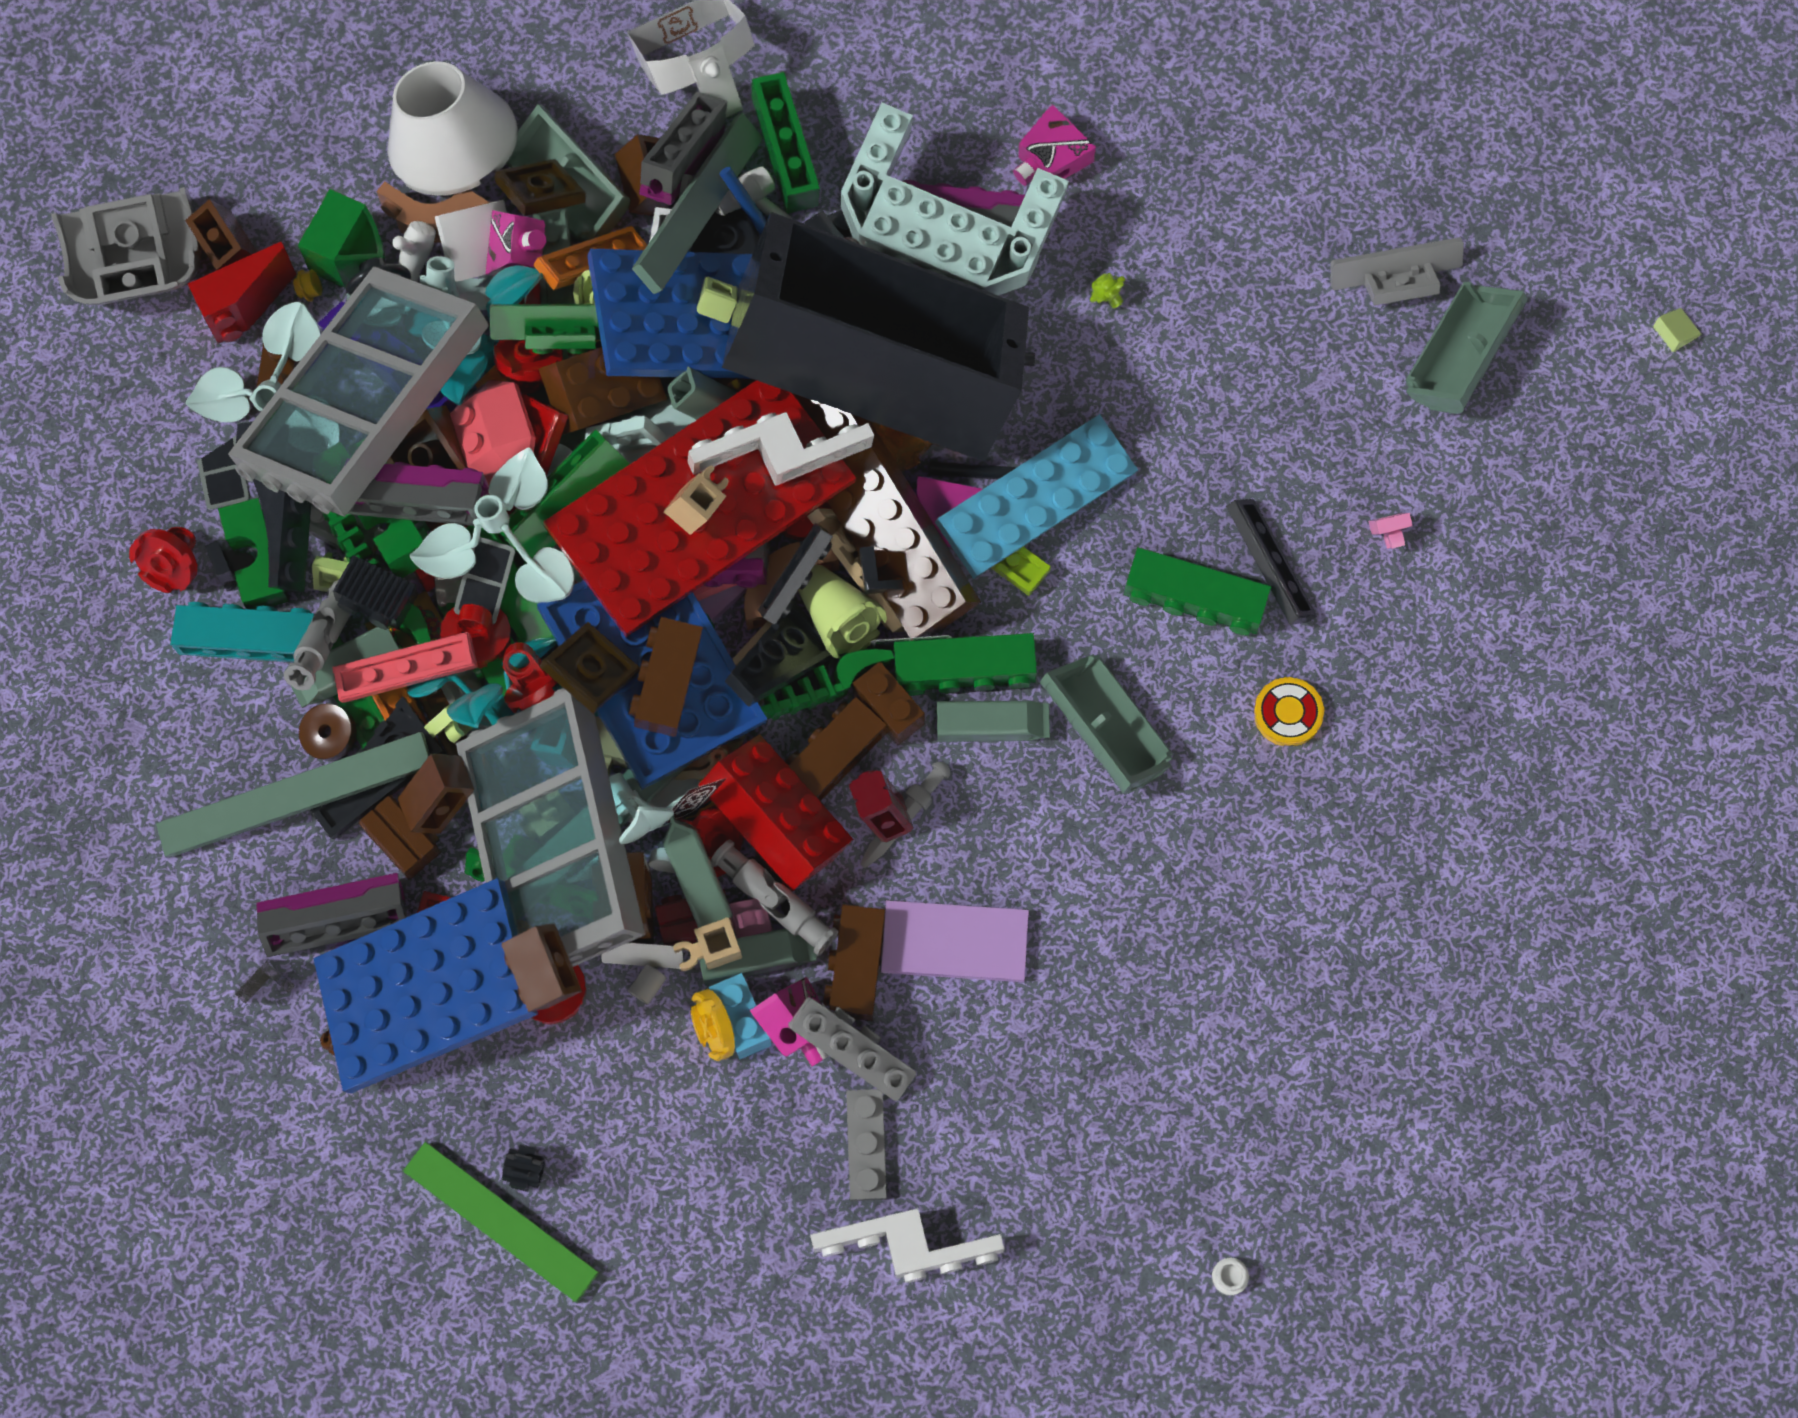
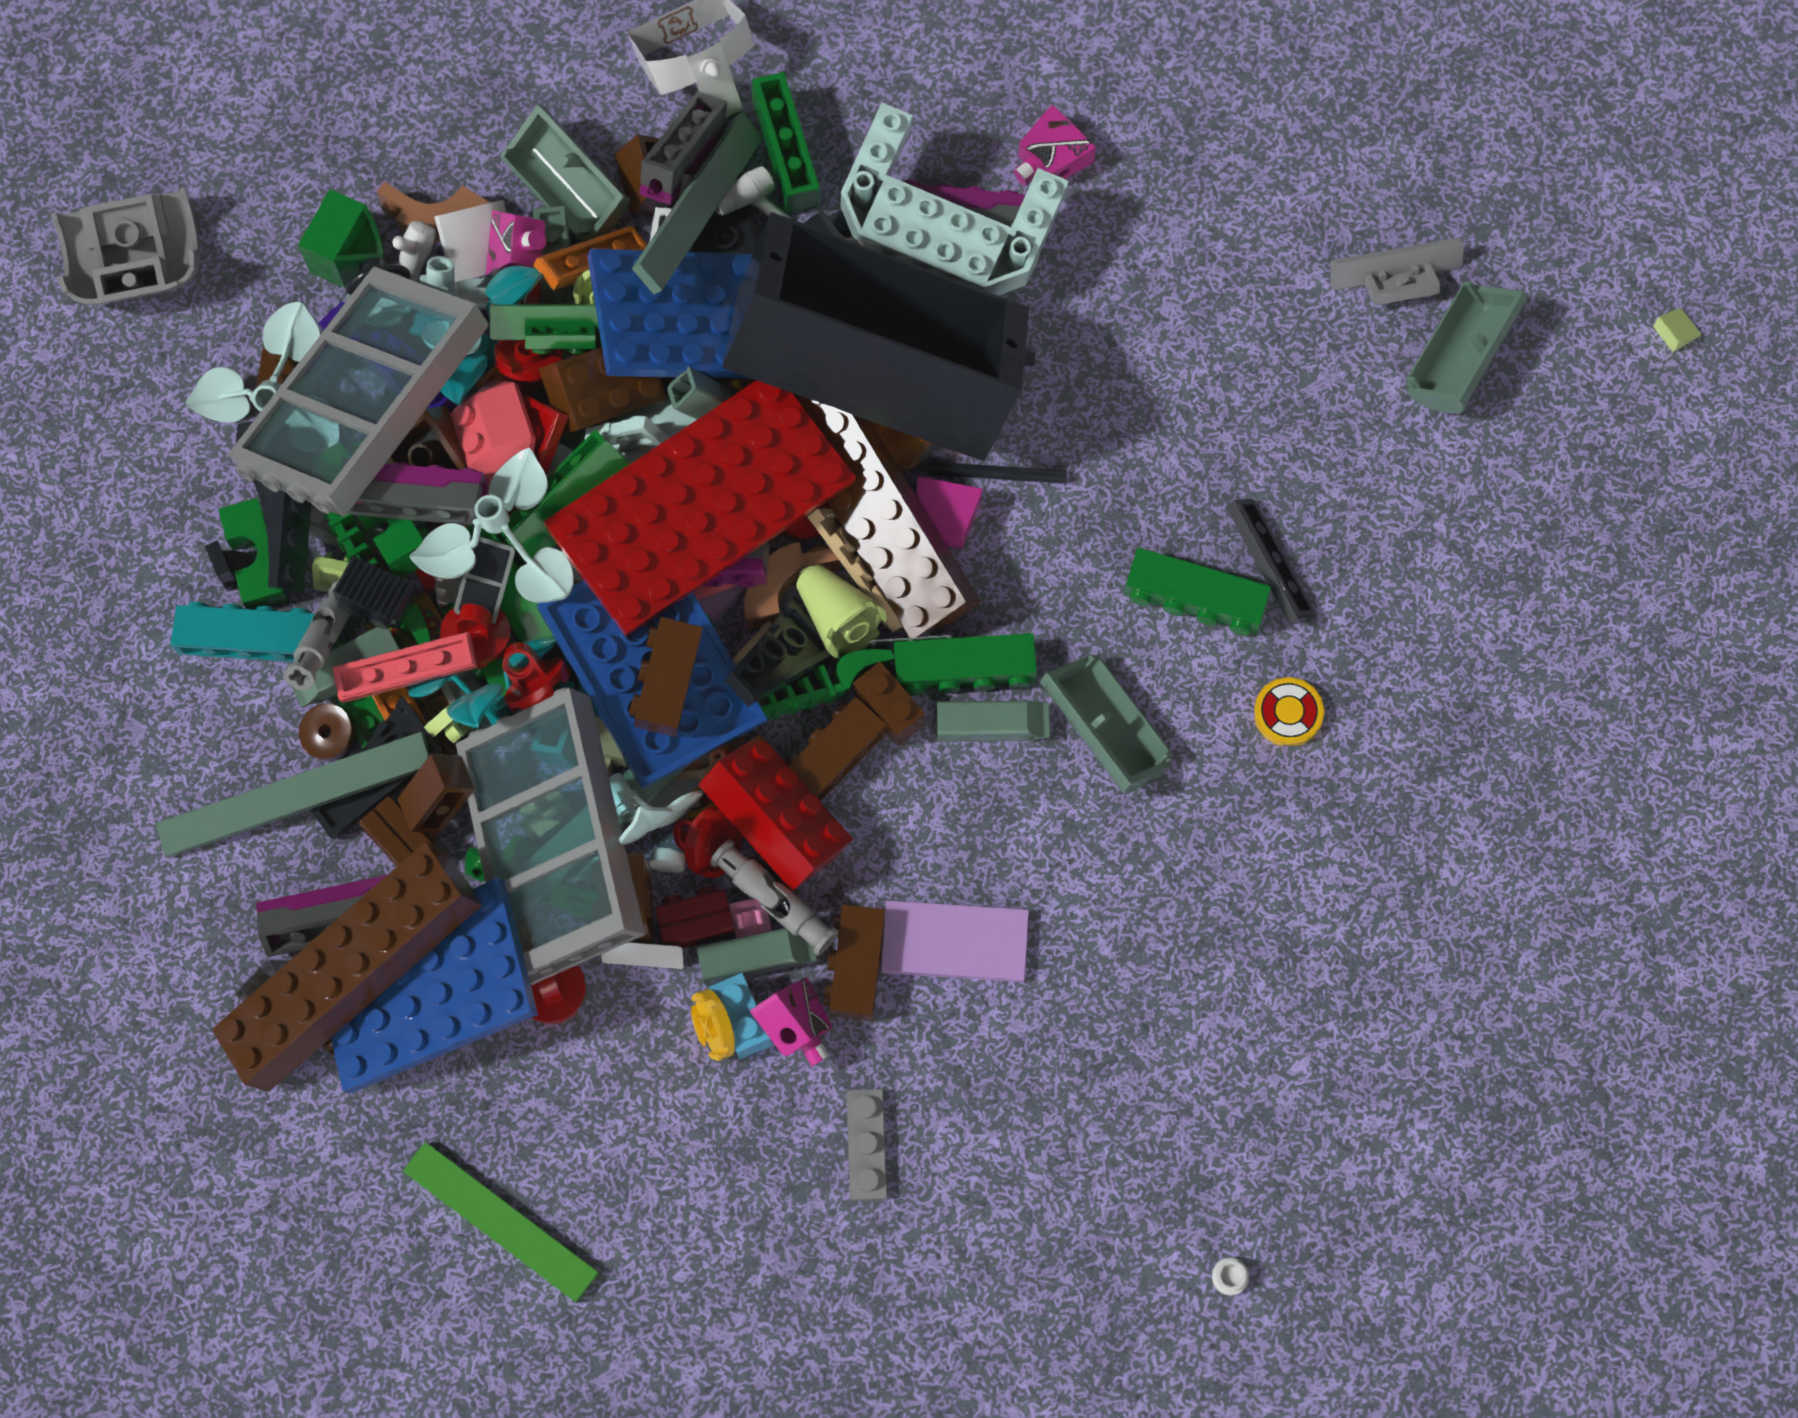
(165, 558): red tile -> none
(219, 478): black sticker -> none
(220, 234): reddish brown brick -> none
(242, 291): red slope -> none
(307, 285): yellow plate -> none
(346, 967): none -> reddish brown brick
(447, 130): white cone -> none
(523, 1167): black gear -> none
(540, 187): dark brown tile -> none
(541, 967): reddish brown brick -> none
(590, 667): dark brown tile -> none
(647, 984): light grey hinge -> none
(694, 800): black sticker -> none
(695, 873): sand green piece -> none
(696, 501): tan brick -> none
(715, 944): tan brick -> none
(717, 299): yellowish green slope -> none
(743, 198): blue bar -> none
(780, 447): white bracket -> none
(796, 574): black plate -> none
(852, 1048): light grey bracket -> none
(870, 575): black tile -> none
(881, 805): dark red brick -> none
(907, 1245): white bracket -> none
(918, 798): light grey sword -> none
(1023, 570): lime plate -> none
(1036, 496): medium azure plate -> none
(1107, 289): lime plant -> none
(1391, 528): bright pink tile -> none

